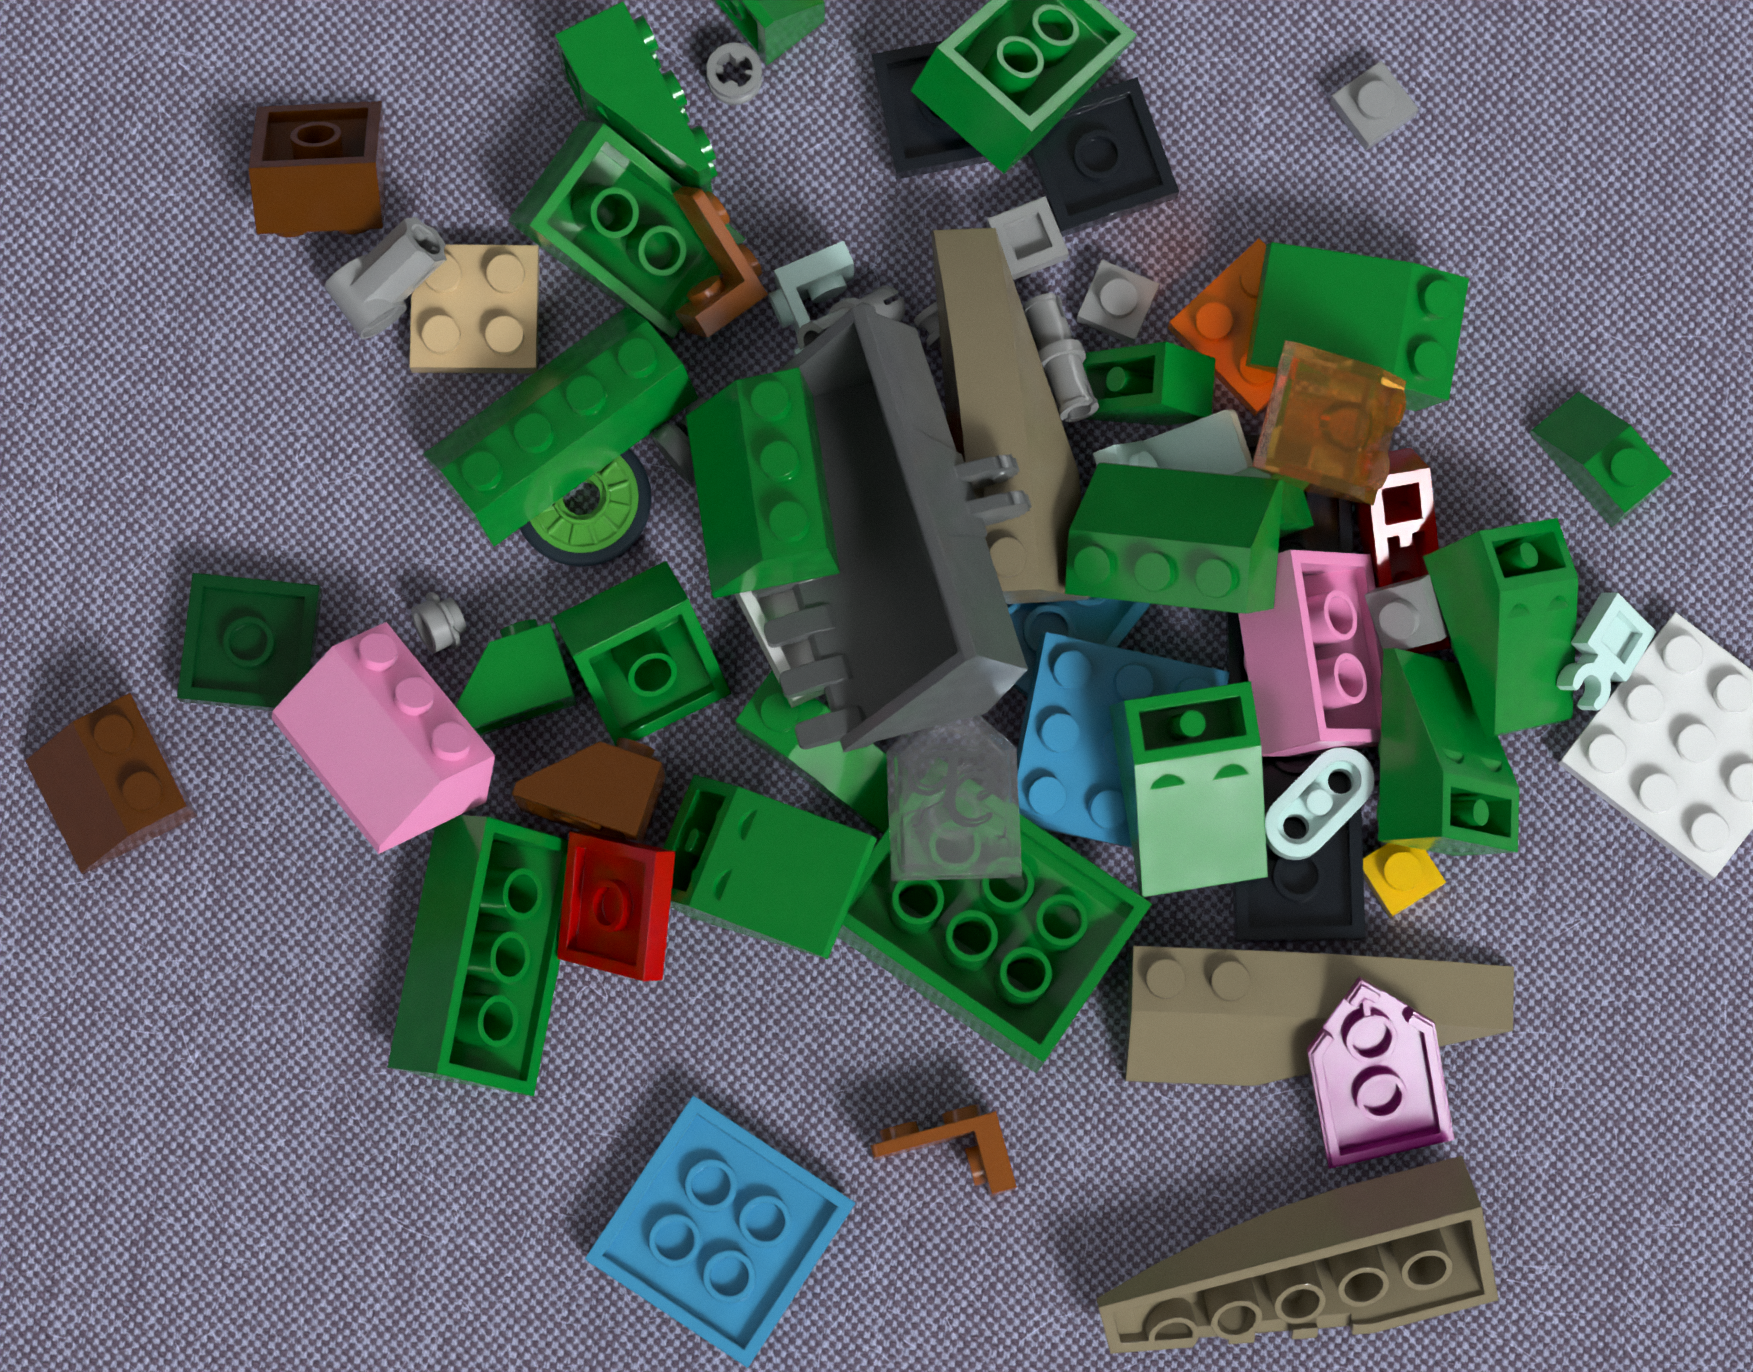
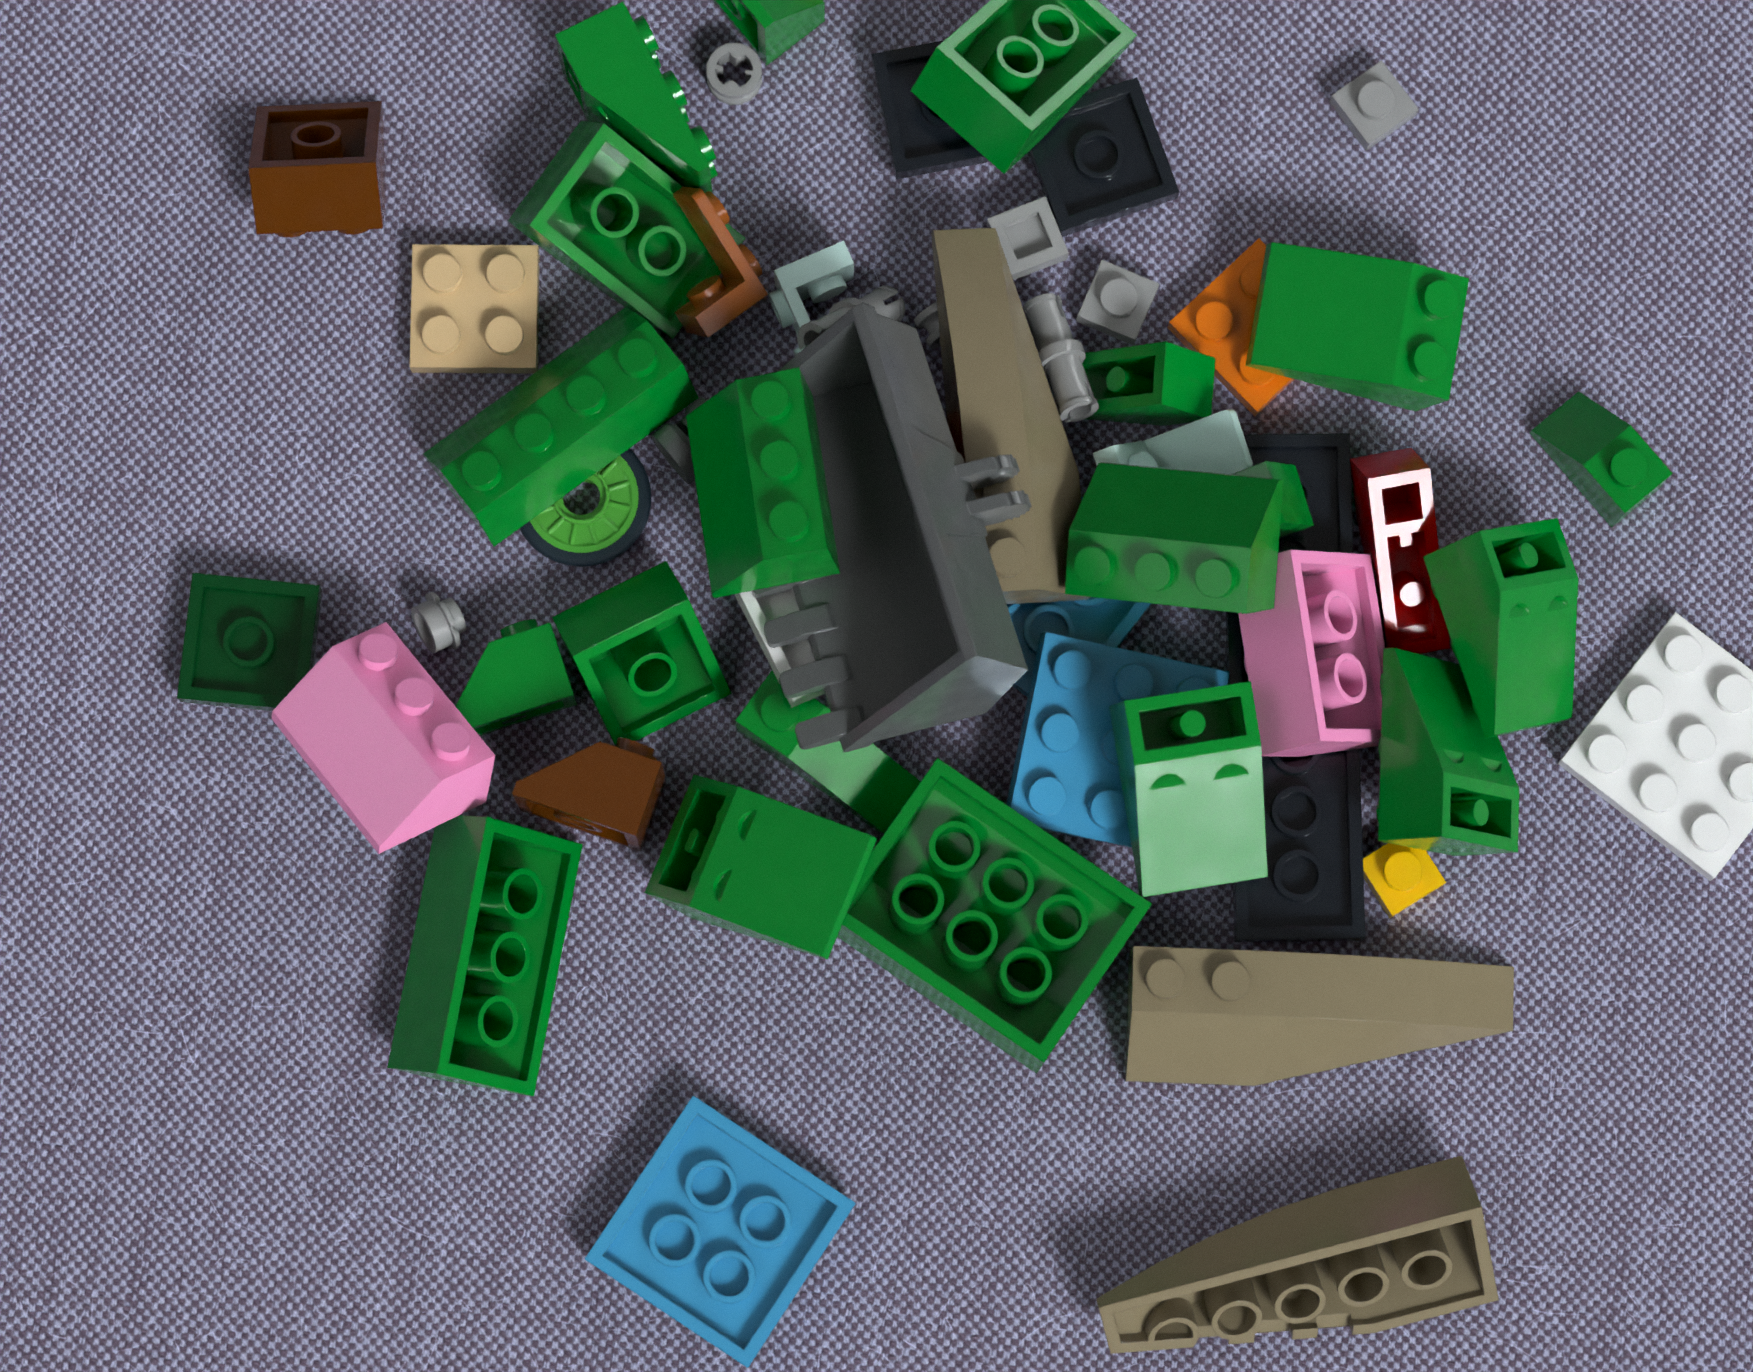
(109, 783): reddish brown slope -> none
(376, 284): light grey piece -> none
(616, 905): red plate -> none
(954, 803): clear tile -> none
(986, 1160): dark orange bracket -> none
(1317, 804): light aqua plate -> none
(1330, 424): clear orange slope -> none
(1377, 1078): tile -> none
(1407, 614): light grey plate -> none
(1610, 647): light aqua plate -> none

